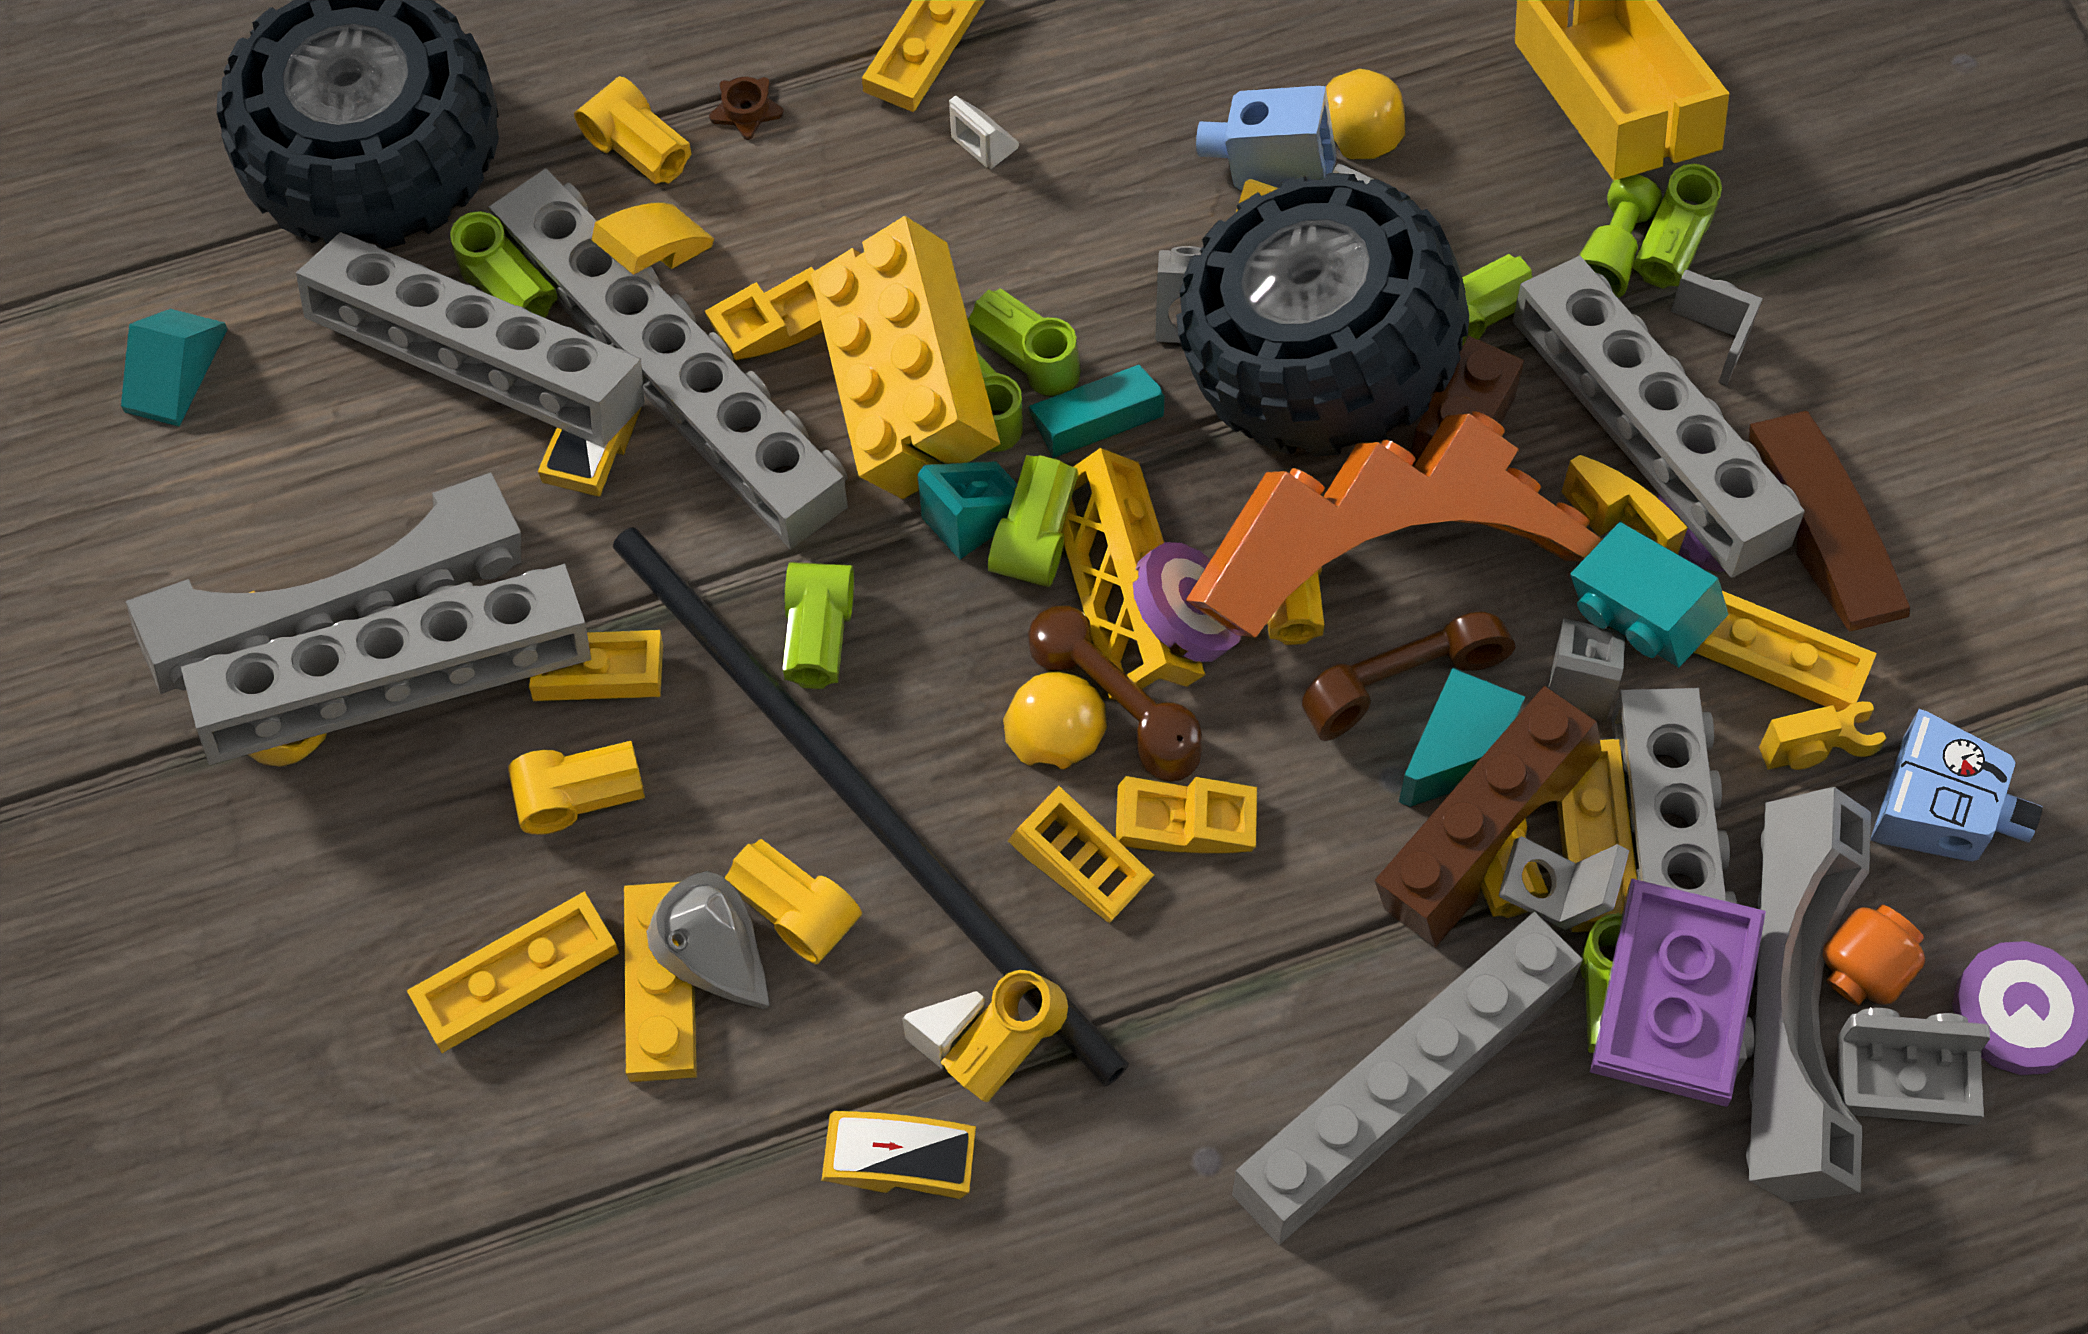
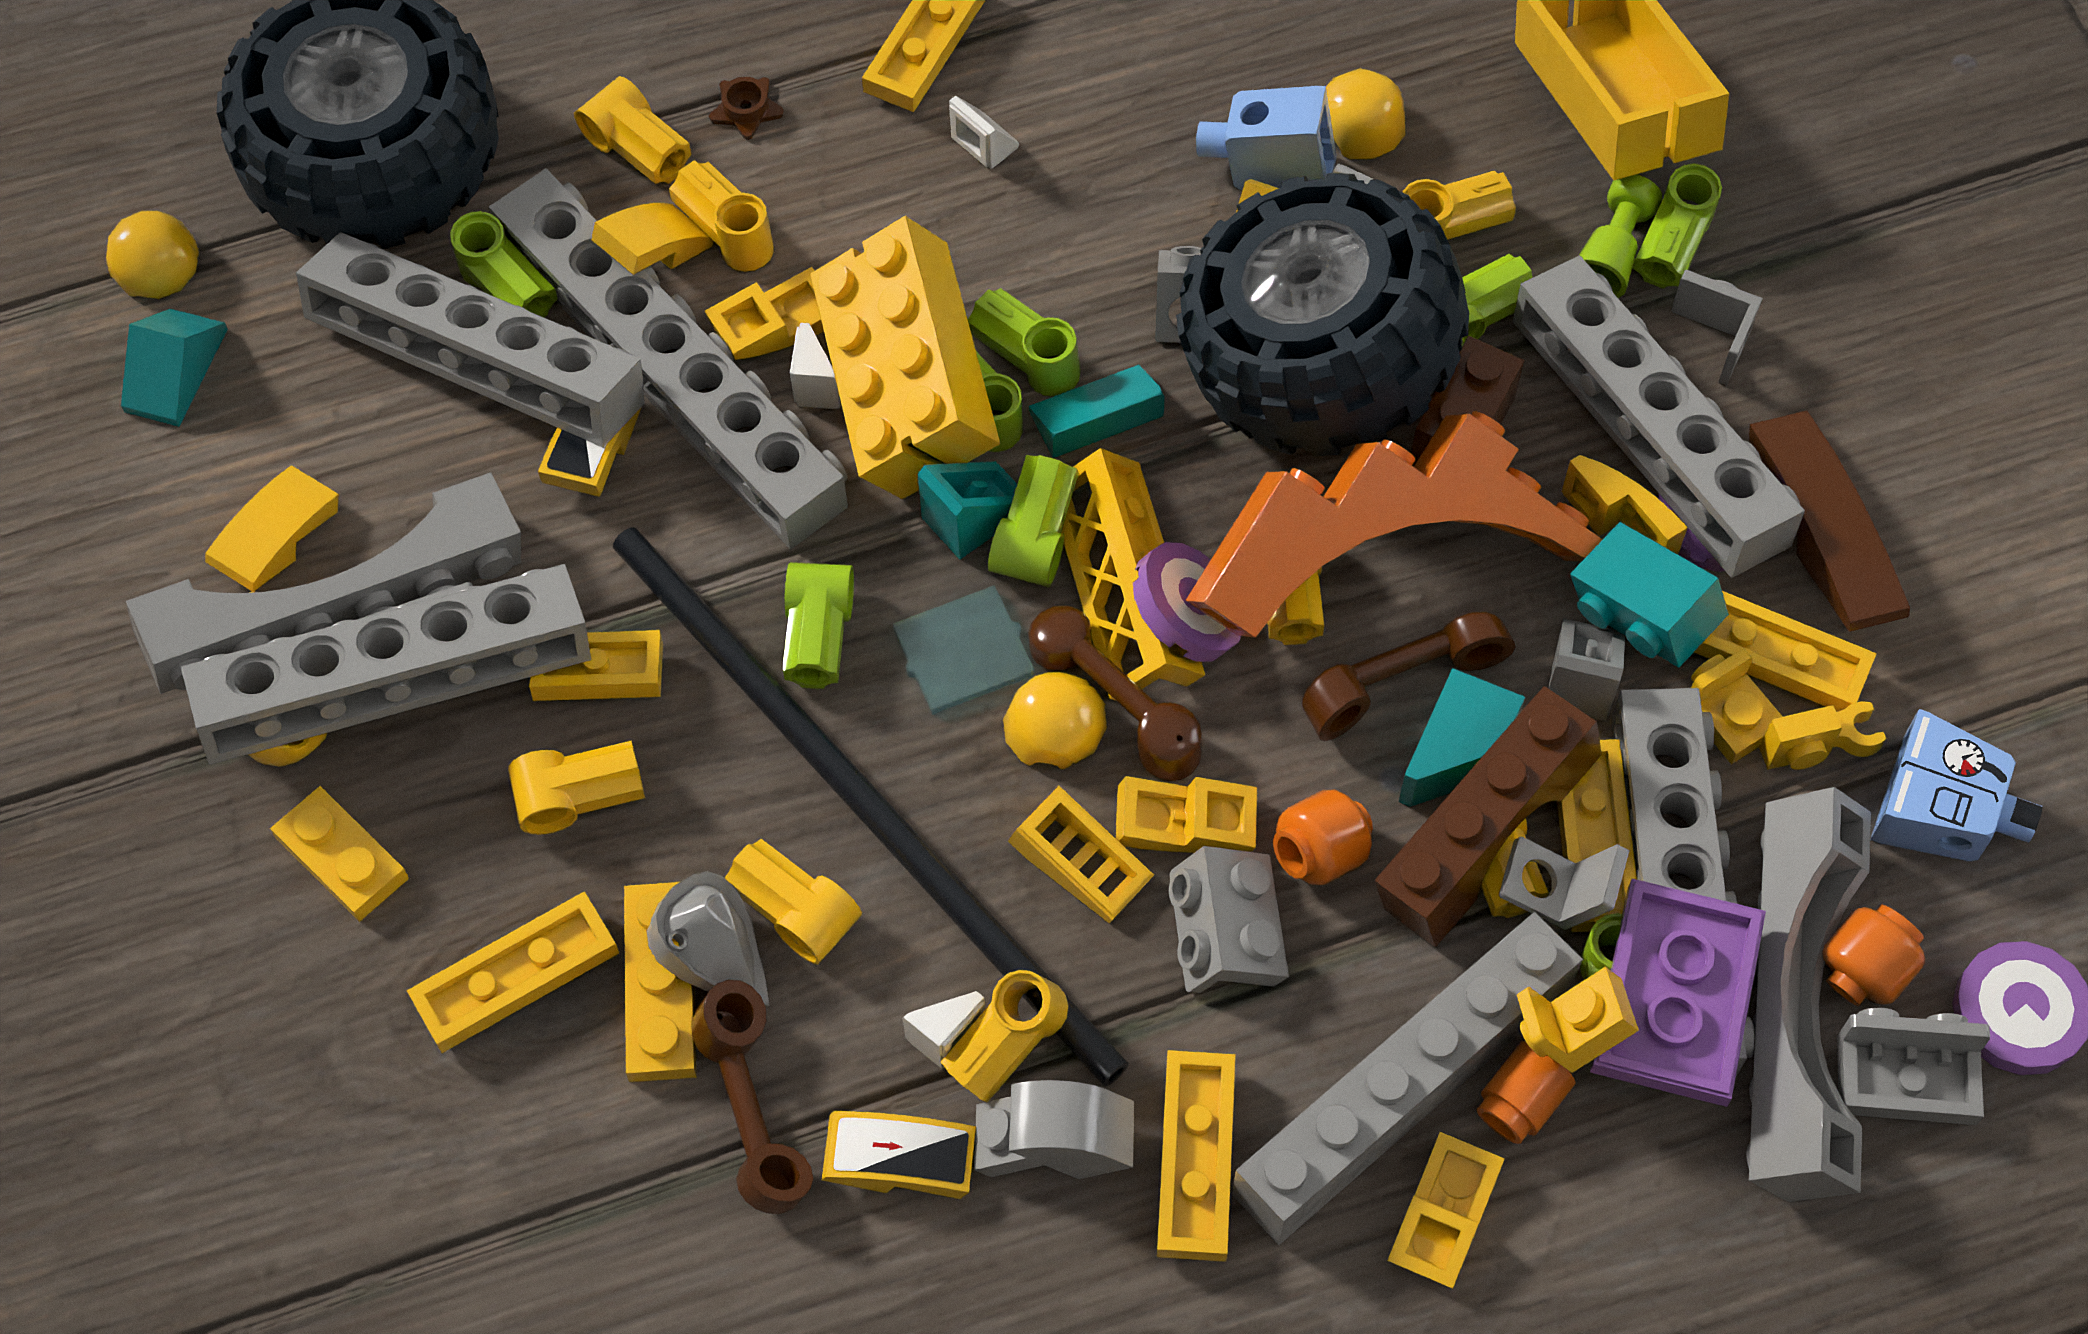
(151, 254): none -> yellow hair
(266, 530): none -> yellow slope
(339, 853): none -> yellow plate
(724, 1031): none -> reddish brown piece
(726, 215): none -> yellow piece
(812, 373): none -> white slope
(963, 649): none -> clear light blue piece
(1057, 1126): none -> light grey brick
(1196, 1156): none -> yellow plate
(1227, 919): none -> light grey bracket
(1323, 837): none -> orange head
(1446, 1210): none -> yellow slope
(1467, 203): none -> yellow piece
(1524, 1094): none -> orange brick
(1580, 1021): none -> yellow bracket
(1736, 704): none -> yellow bracket

